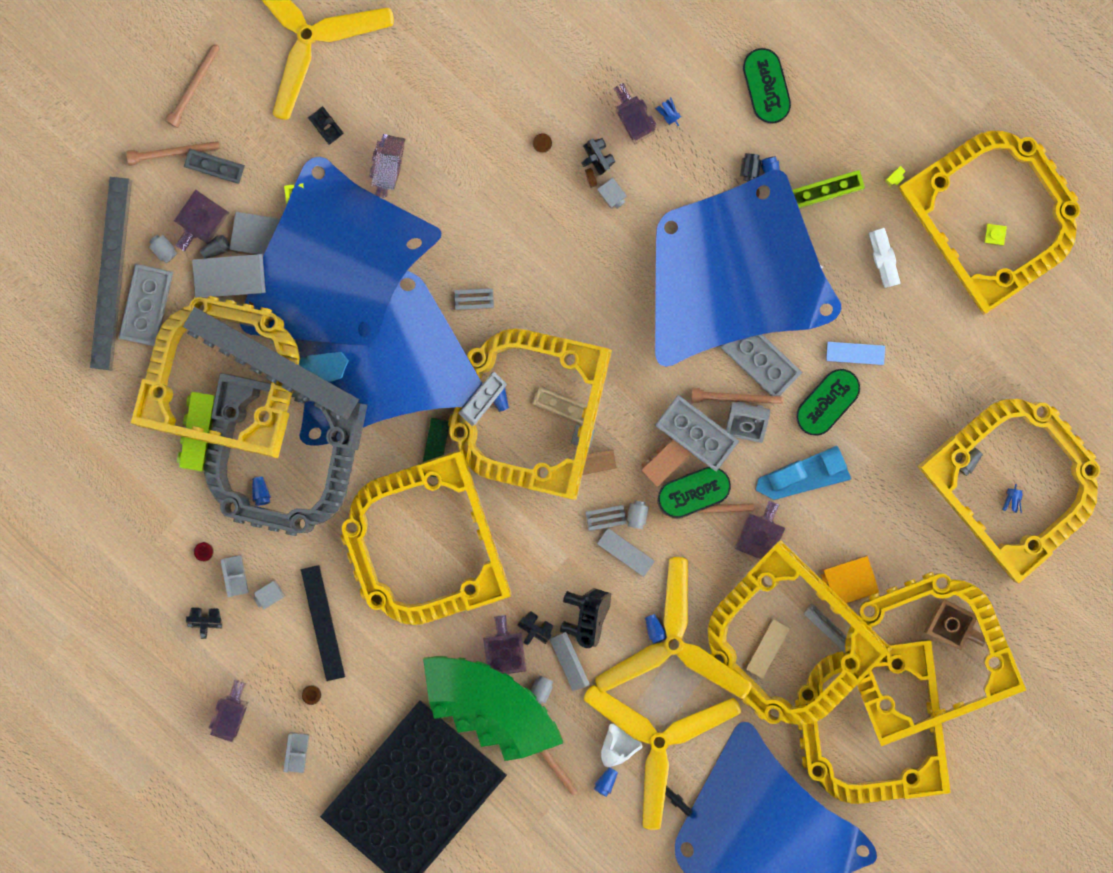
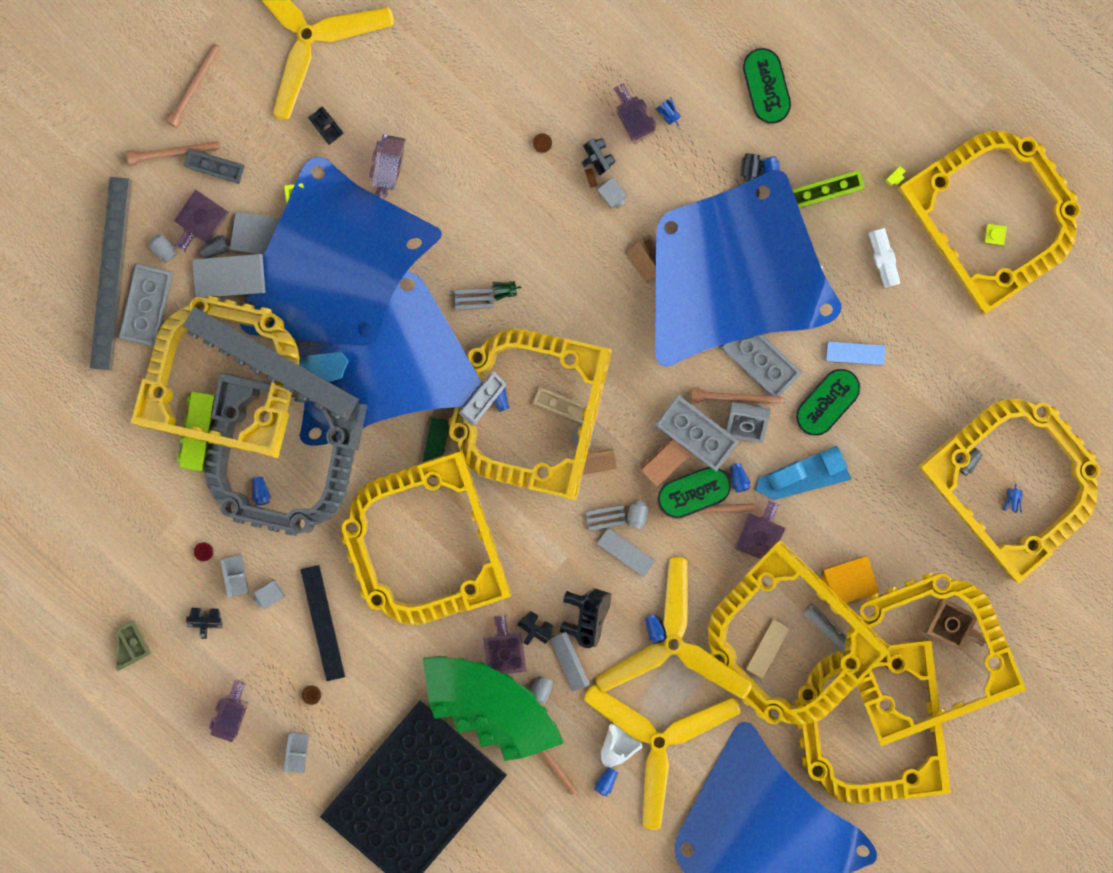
(130, 645): none -> olive wing
(505, 289): none -> dark green piece
(644, 257): none -> medium nougat panel
(678, 802): black bar -> none
(740, 480): none -> blue cone

